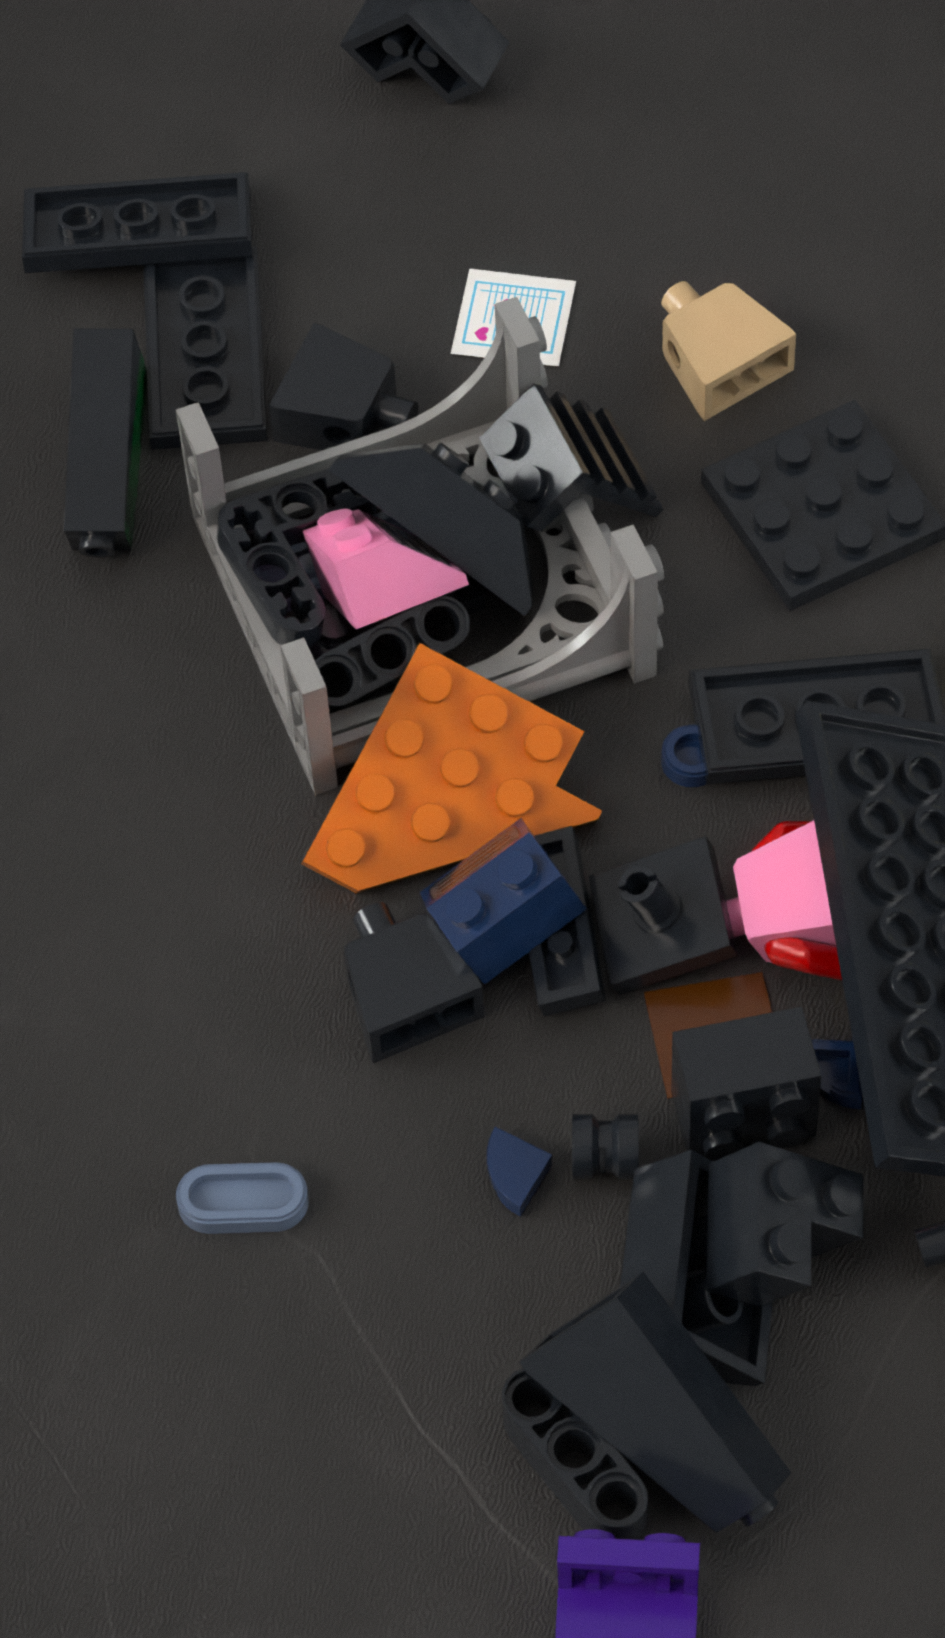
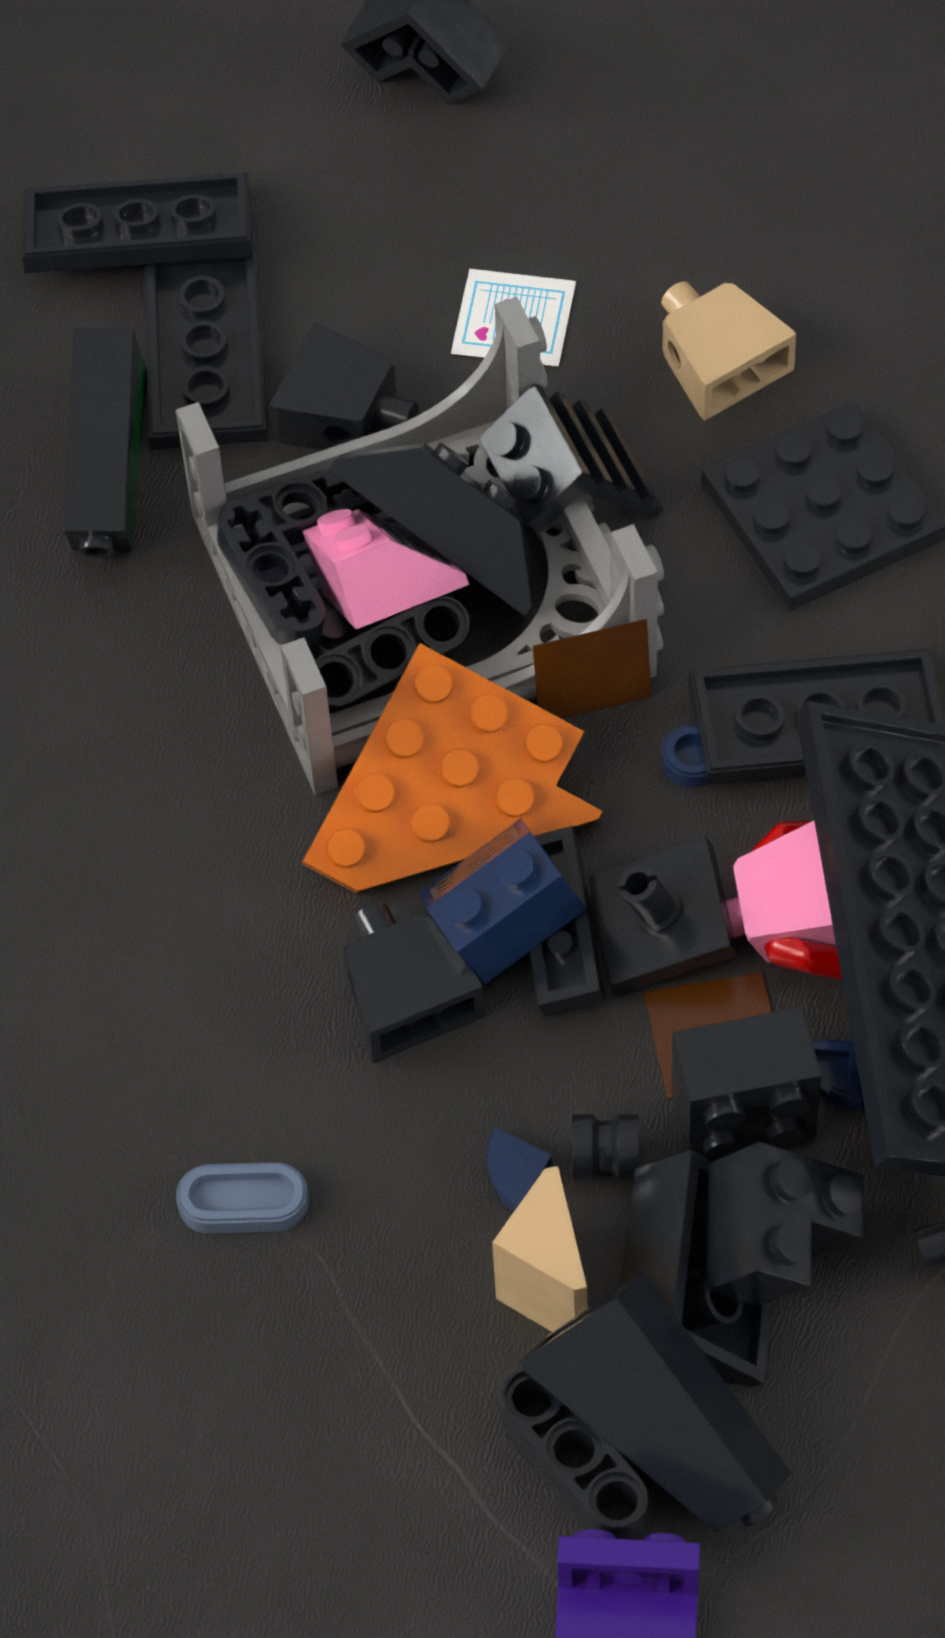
(539, 1257): none -> tan slope
(593, 670): none -> reddish brown sticker

